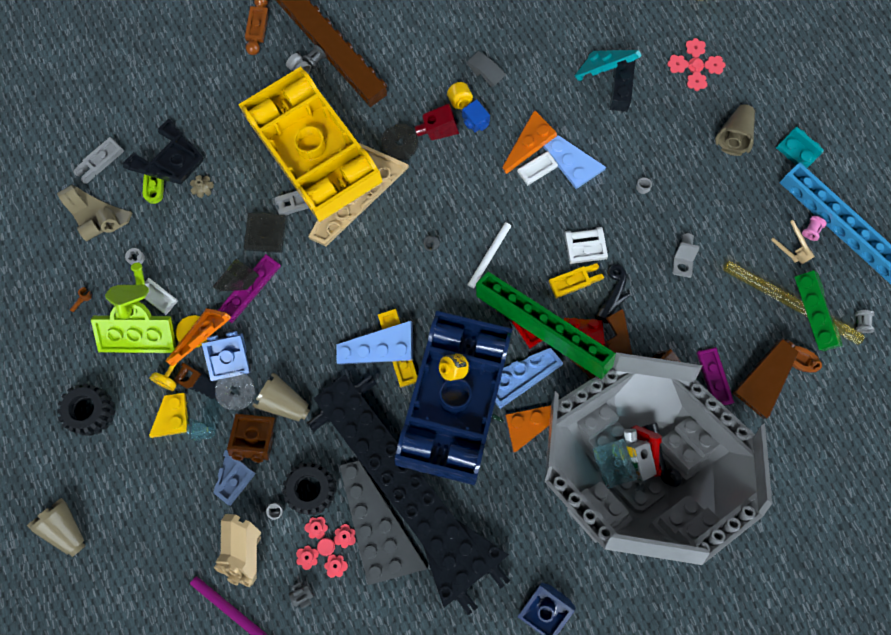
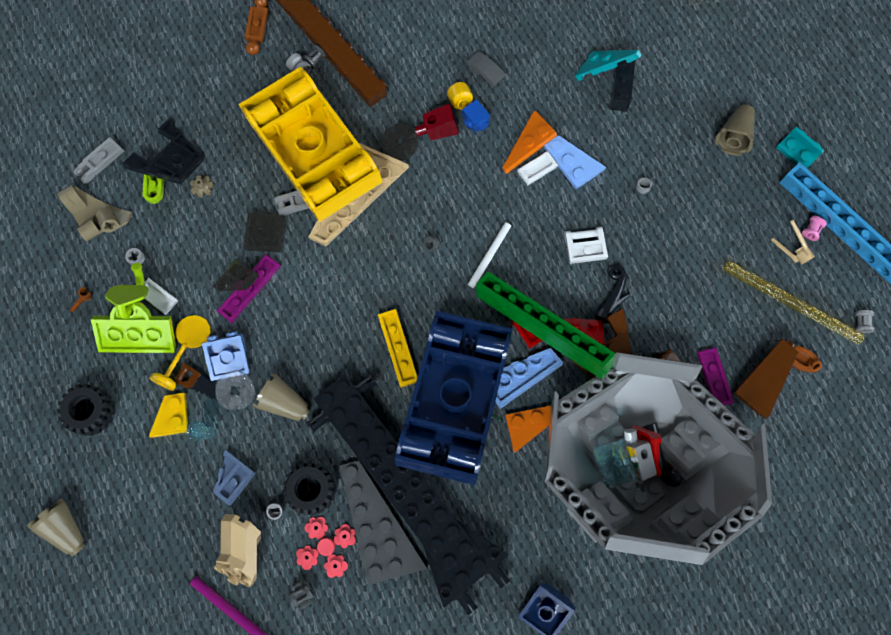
(204, 327): orange wing -> none
(251, 437): reddish brown plate -> none
(381, 346): light blue wing -> none
(453, 367): yellow head -> none
(574, 280): yellow hinge -> none
(685, 255): light grey bracket -> none
(696, 65): coral plant -> none
(814, 301): green arch -> none

